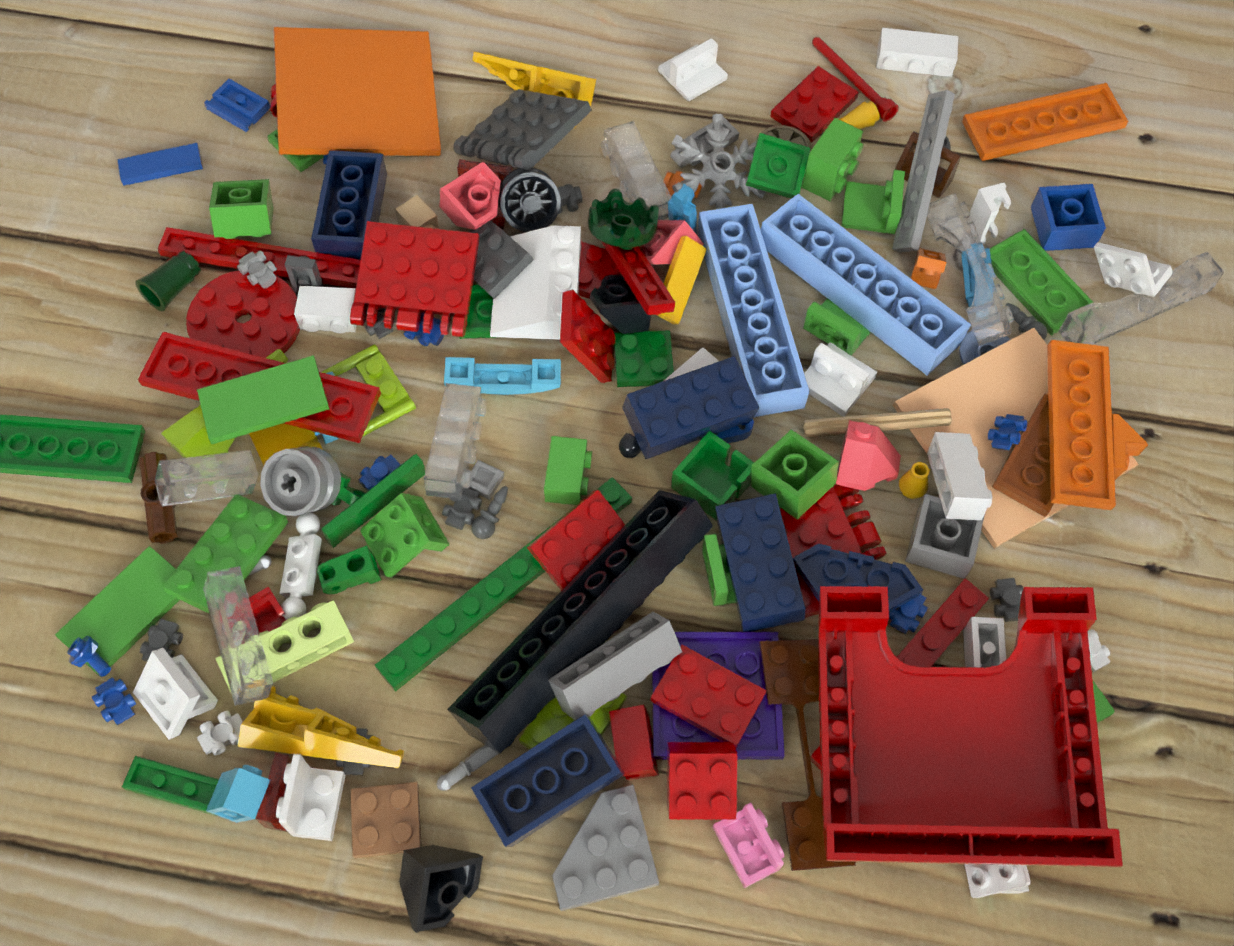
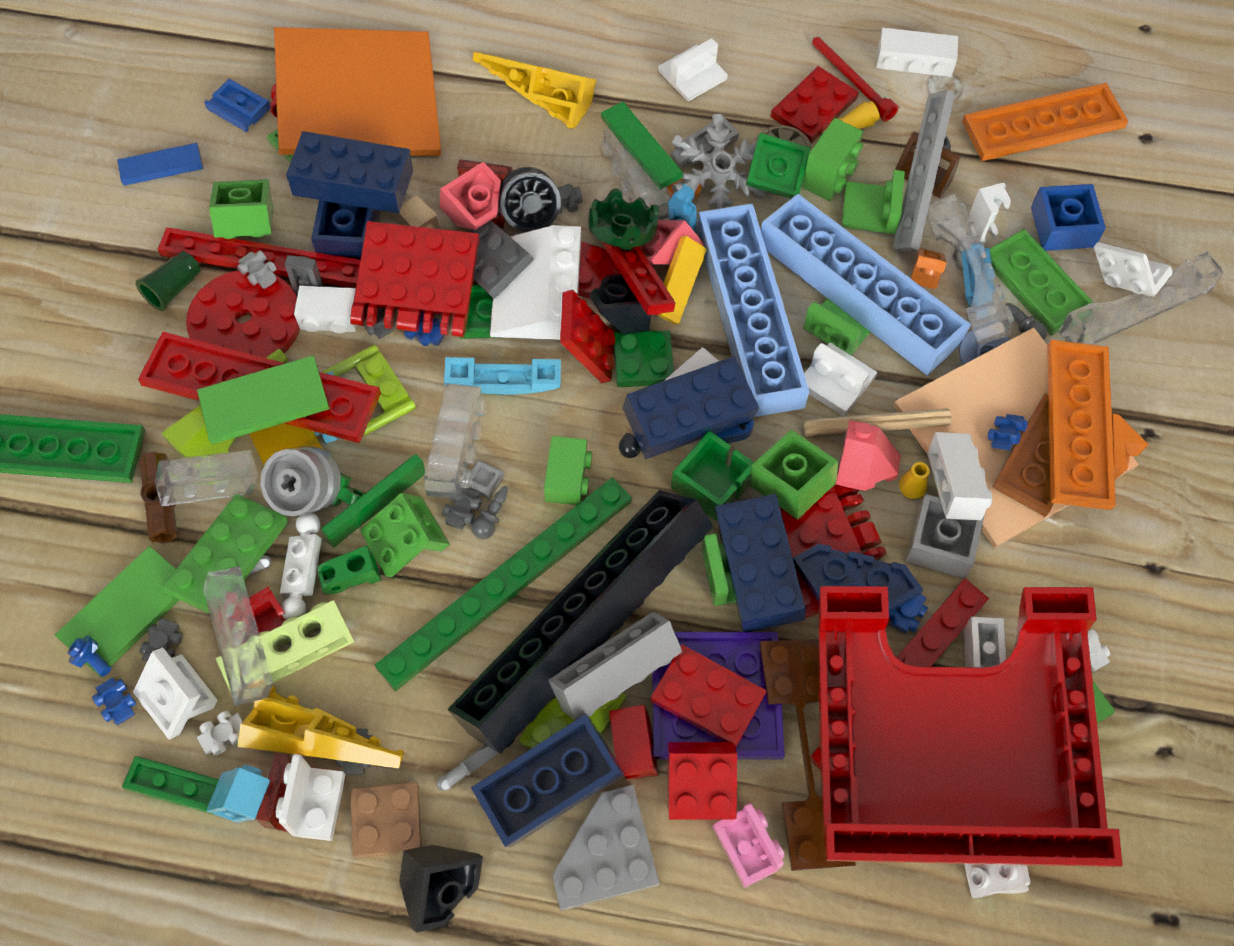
(350, 172): none -> dark blue brick
(380, 469): blue piece -> none
(523, 129): dark grey hinge -> none
(576, 538): red plate -> none
(641, 145): none -> green tile
(1009, 597): dark grey piece -> none

